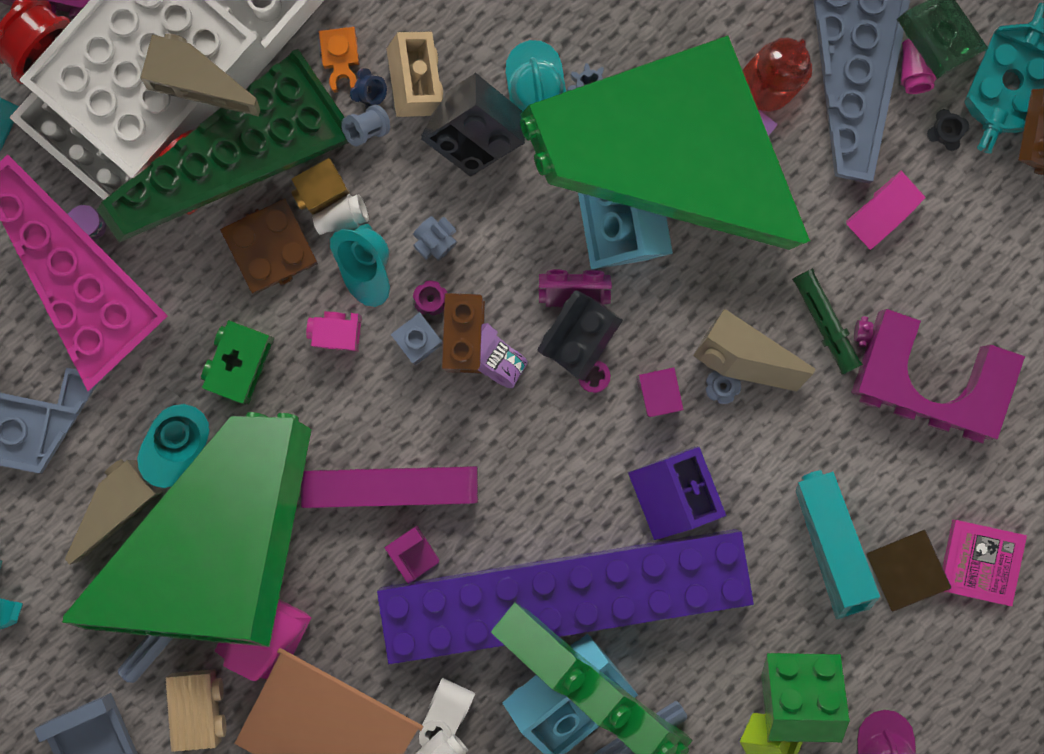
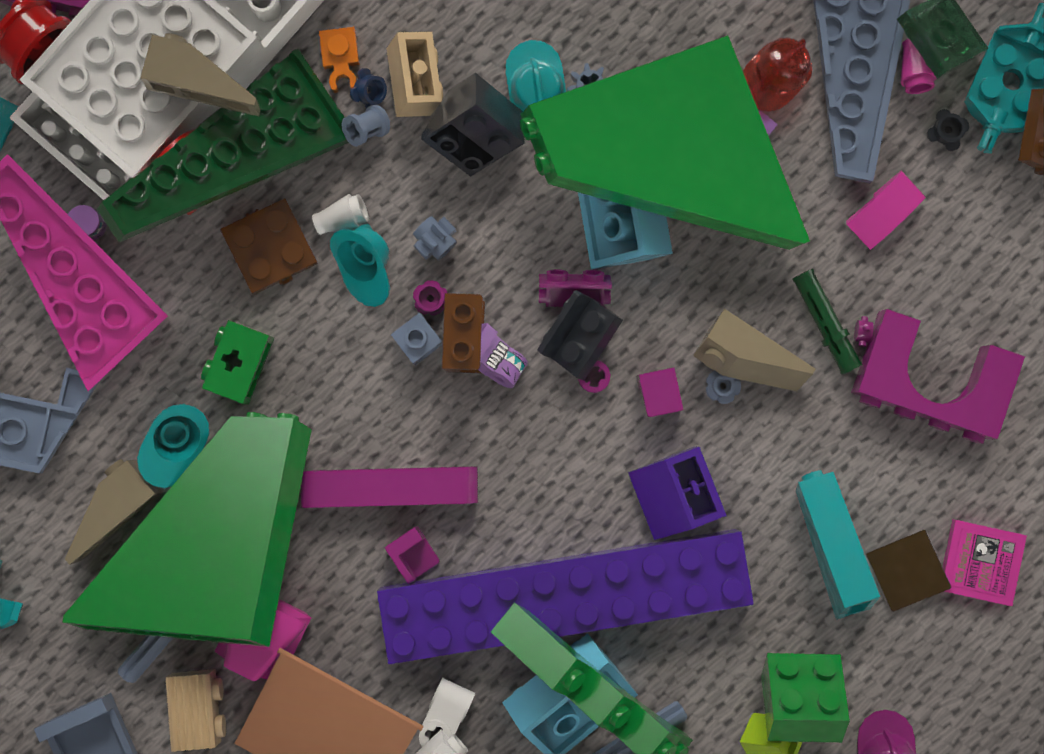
(319, 187): pearl gold brick -> none
(335, 331): dark pink brick -> none

